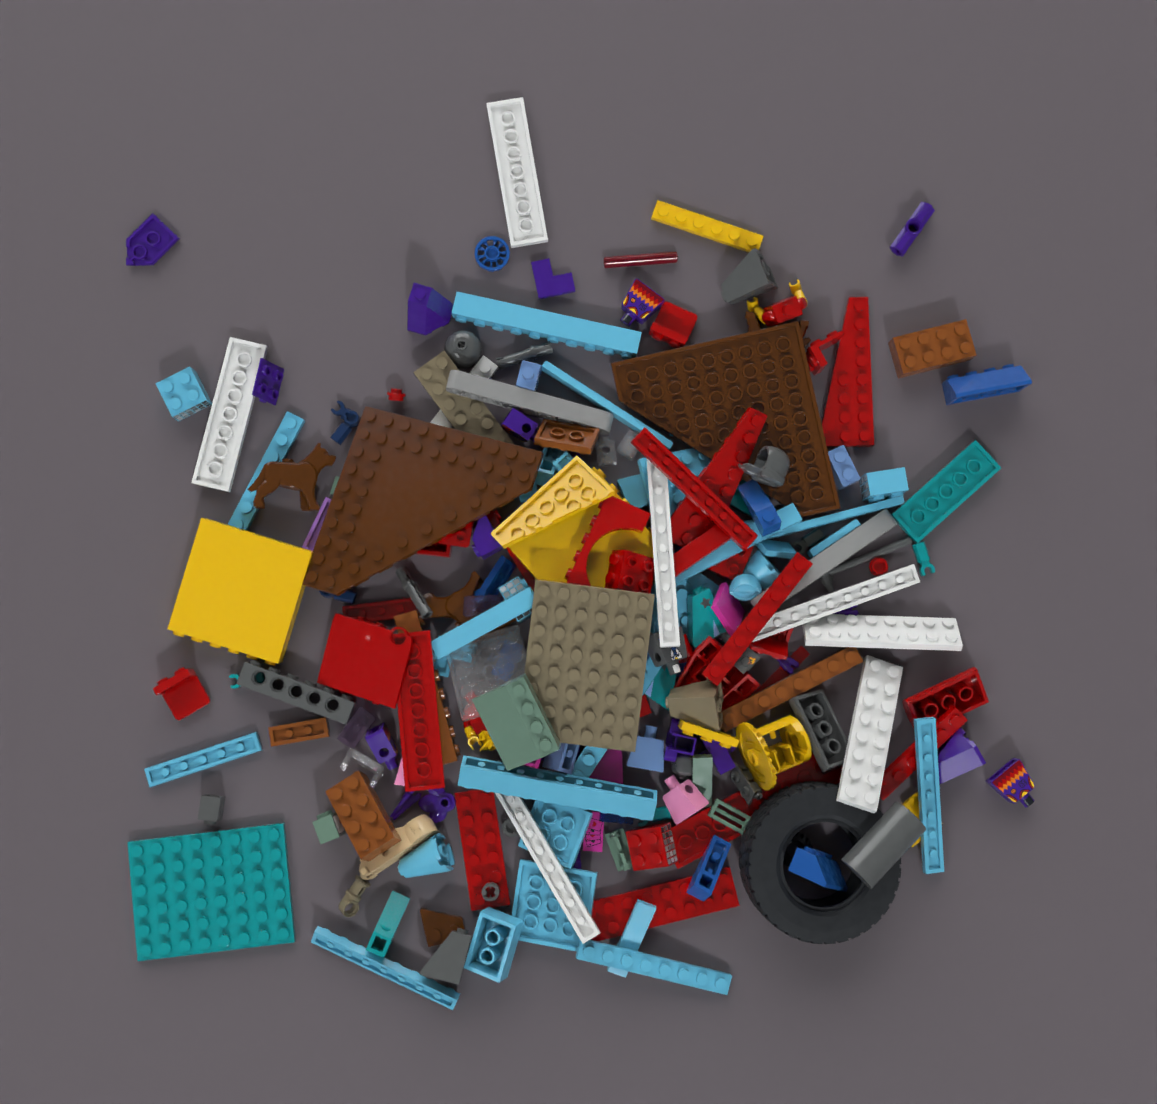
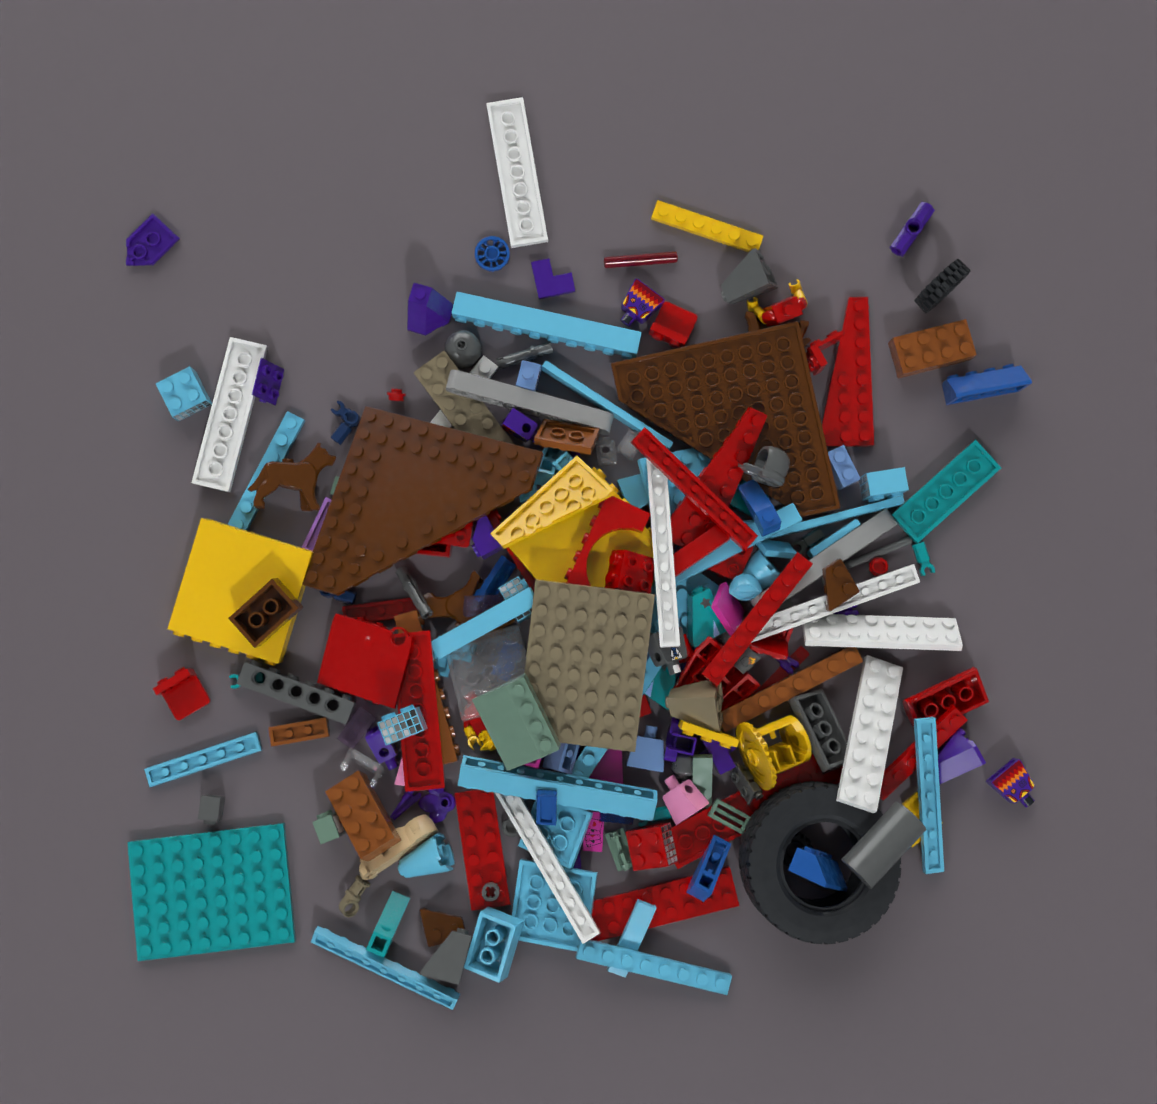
(266, 612): none -> reddish brown brick
(403, 725): none -> brick
(546, 807): none -> blue tile
(838, 584): none -> reddish brown wing
(942, 285): none -> black tyre

